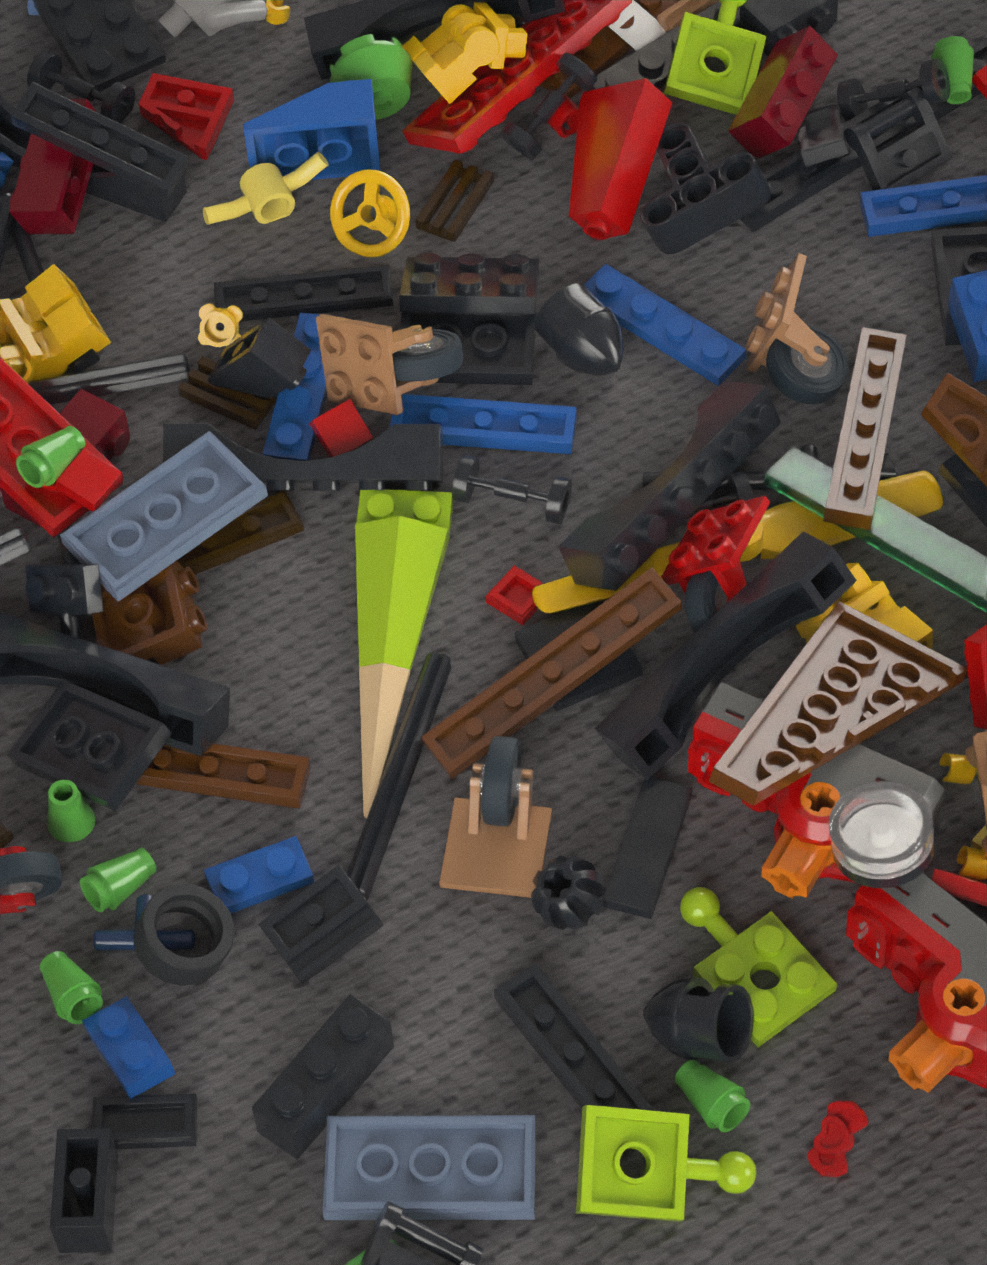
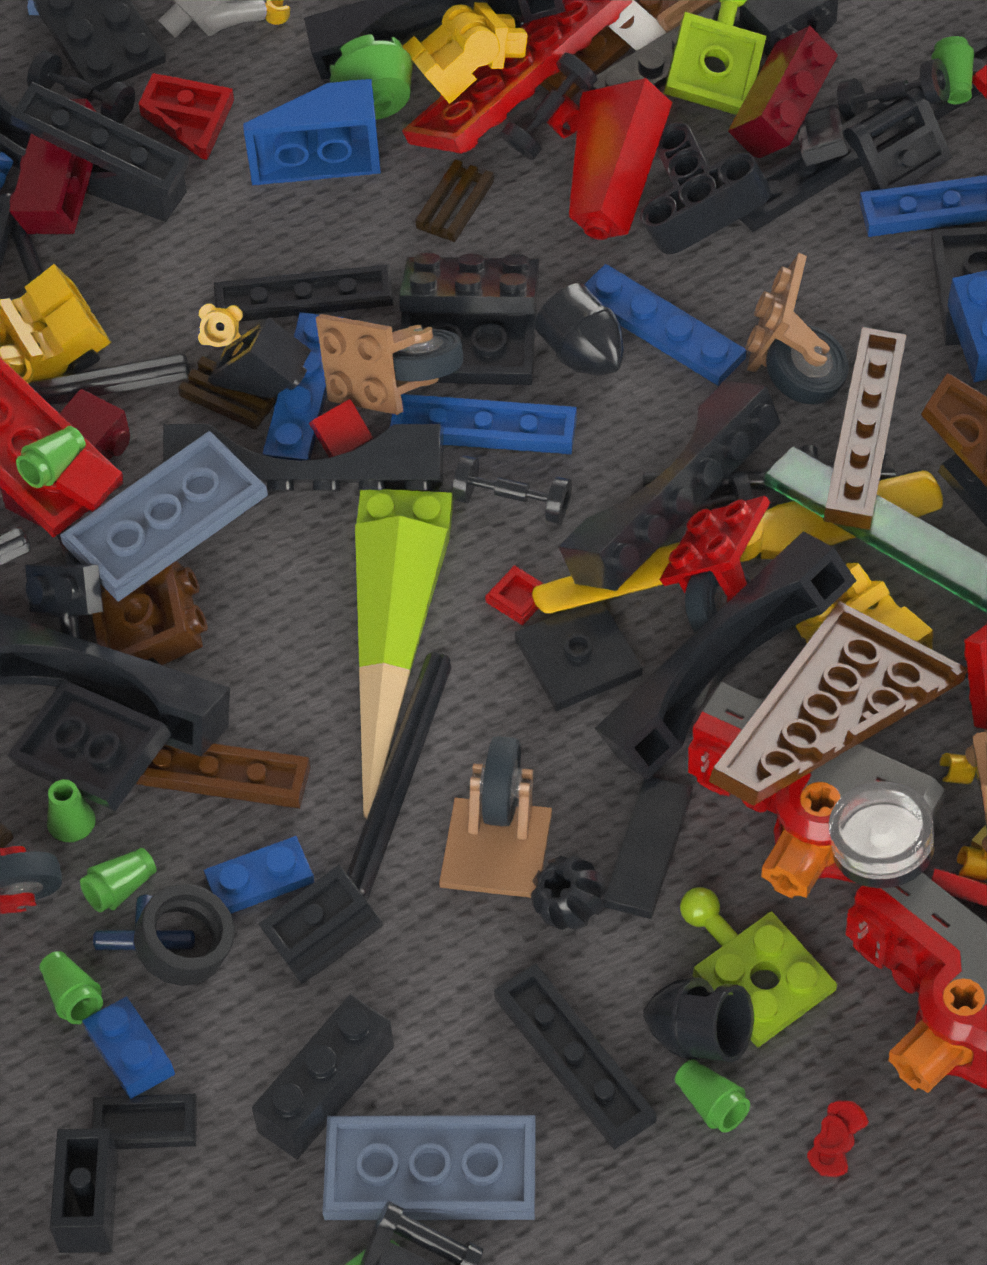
(257, 527): dark brown tile -> none
(266, 192): light yellow piece -> none
(386, 212): yellow piece -> none
(552, 672): reddish brown plate -> none
(664, 1144): lime plate -> none

